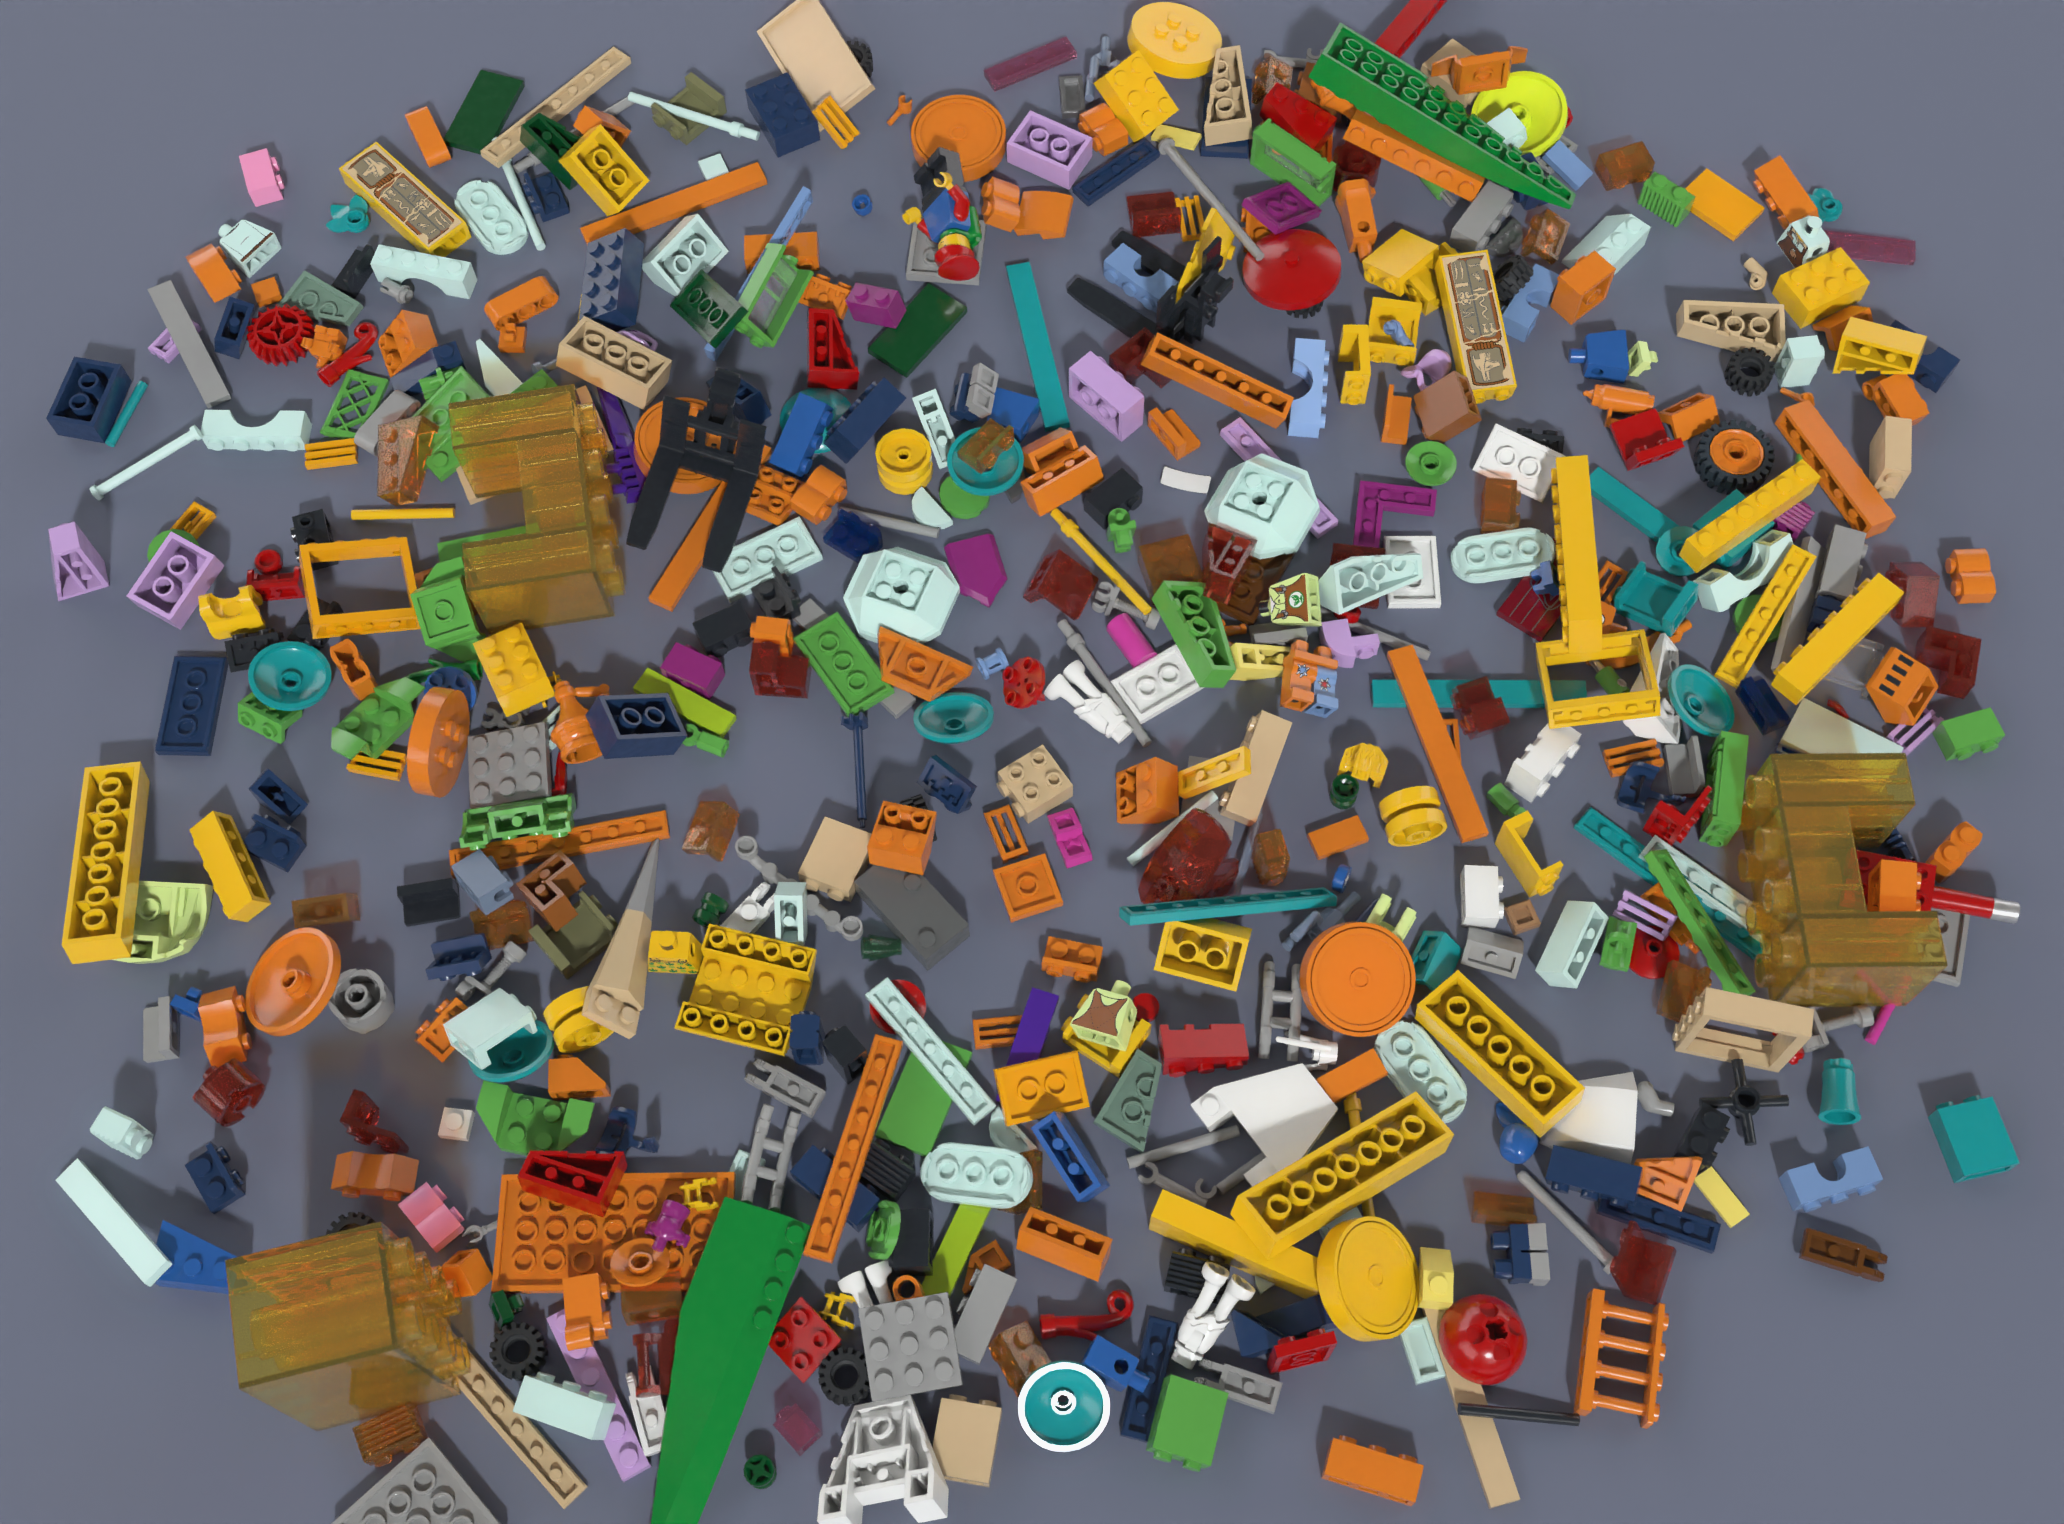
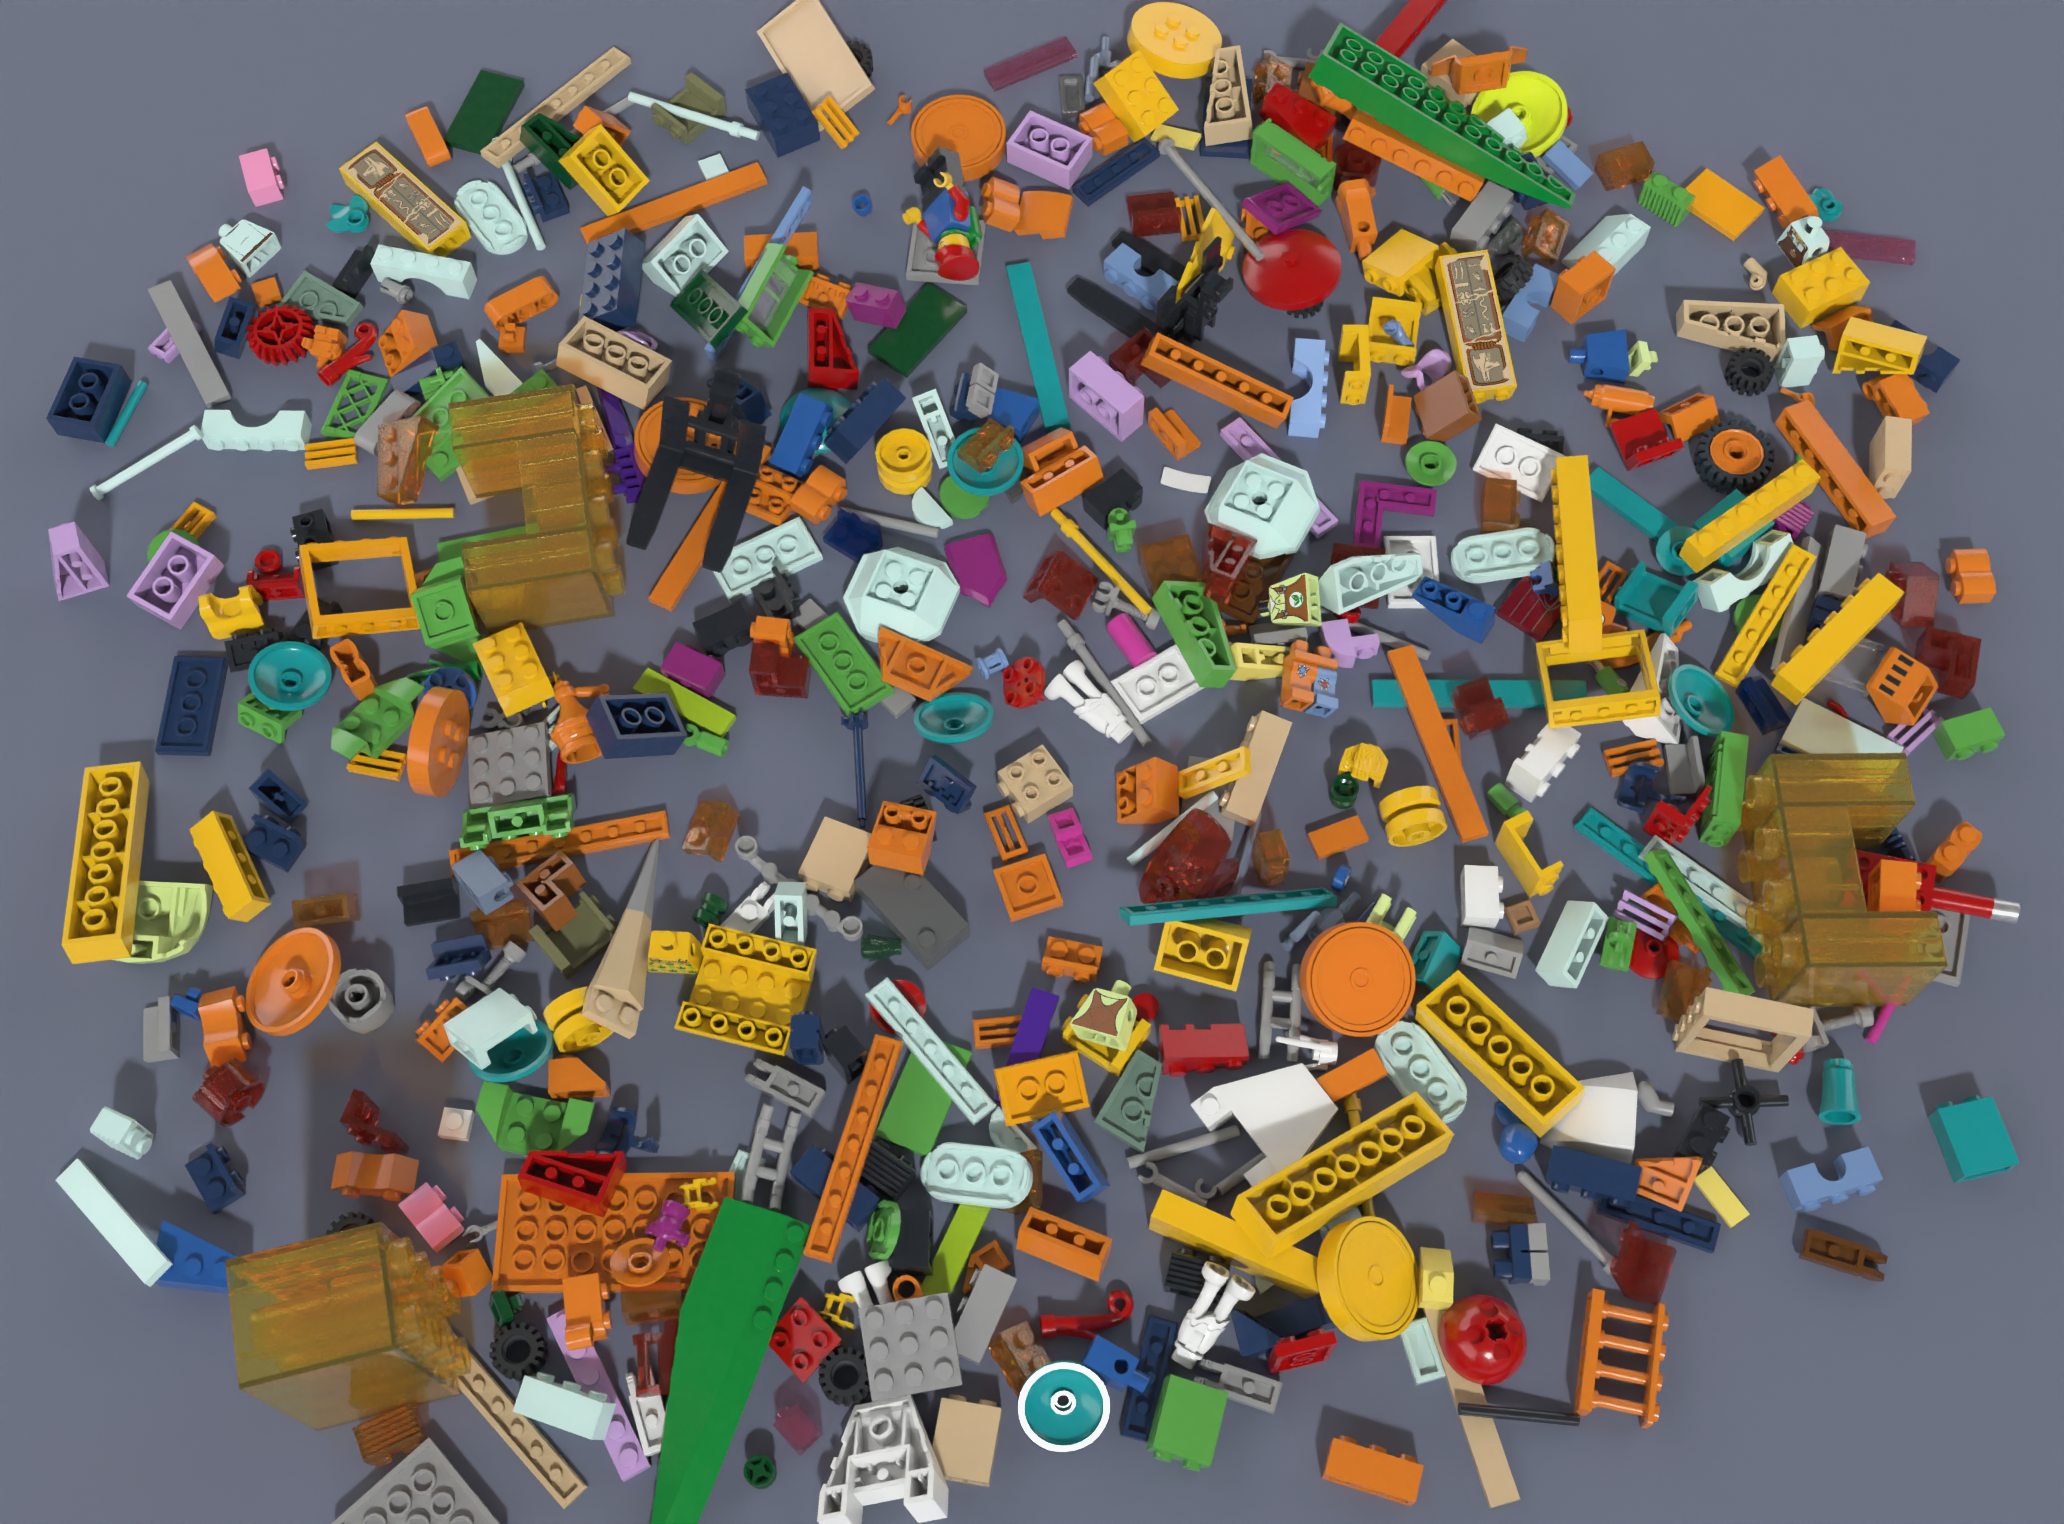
(1458, 610): none -> blue slope

